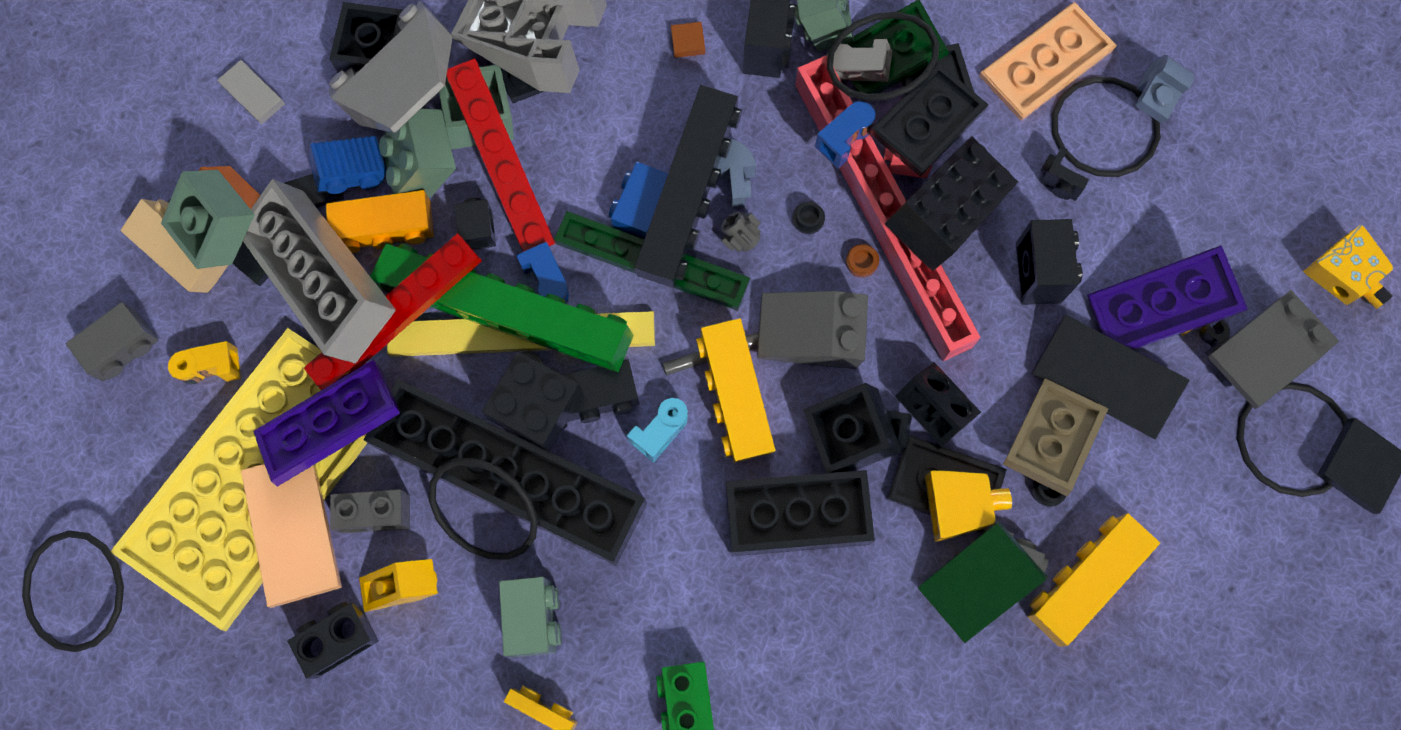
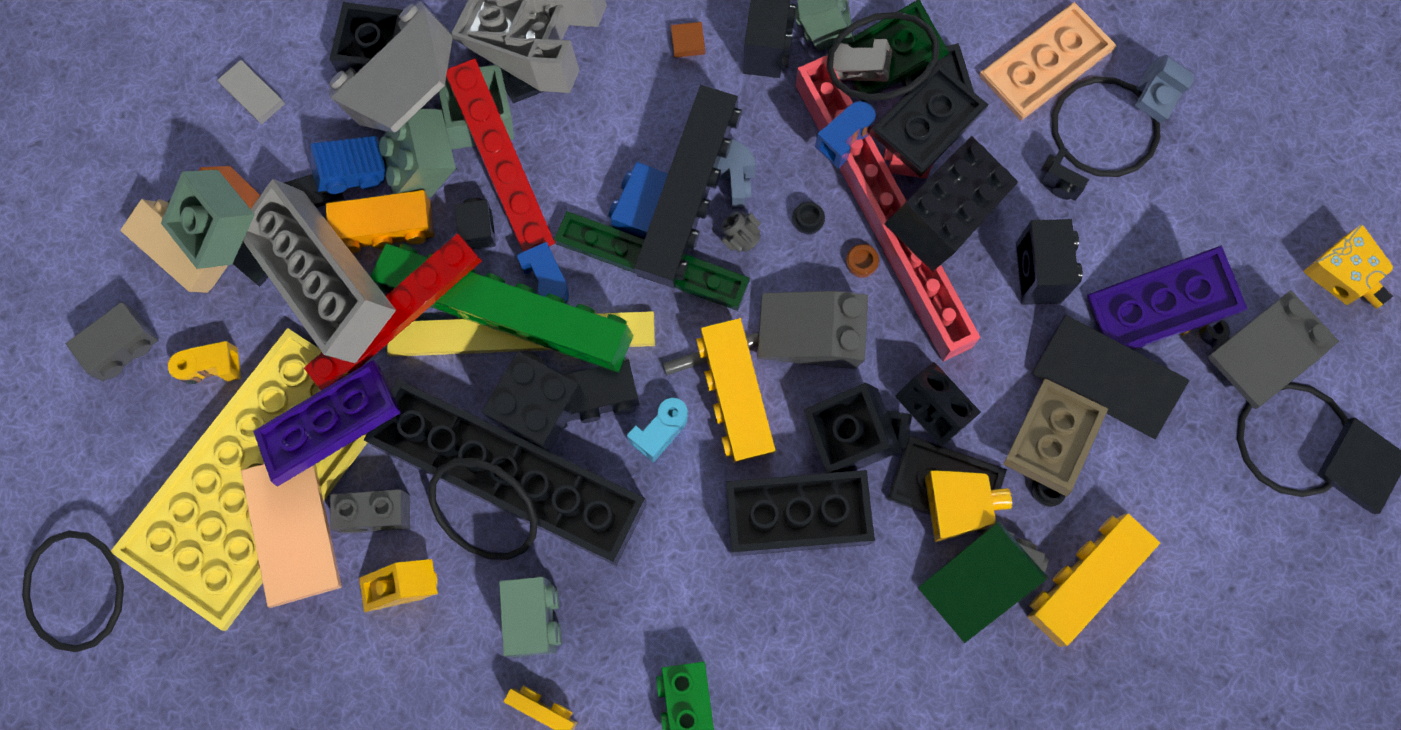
(335, 646): black brick -> none

